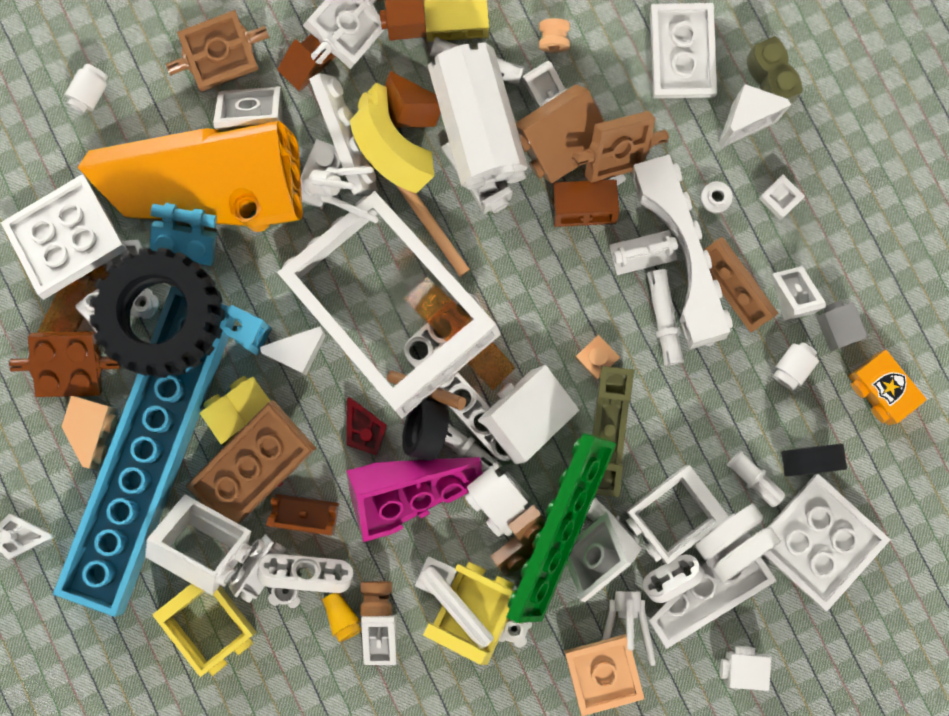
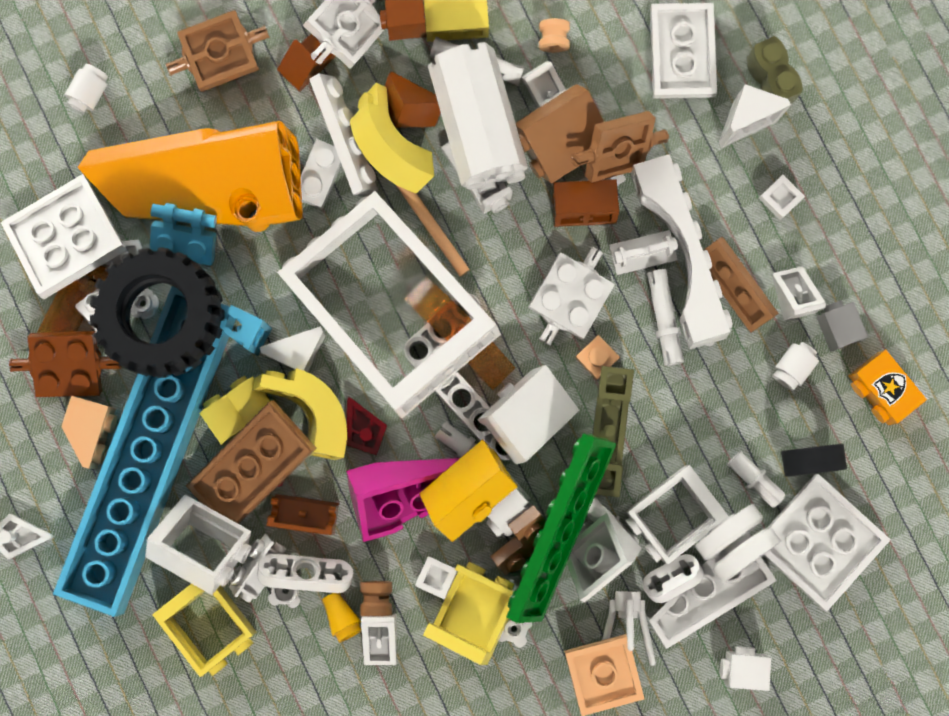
(247, 108): white slope -> none
(322, 409): none -> light yellow arch
(328, 184): white plant -> none
(425, 430): black tyre -> none
(438, 395): medium nougat bar -> none
(456, 607): white axle -> none
(467, 491): none -> yellow container
(571, 296): none -> white plate
(712, 205): white plate -> none

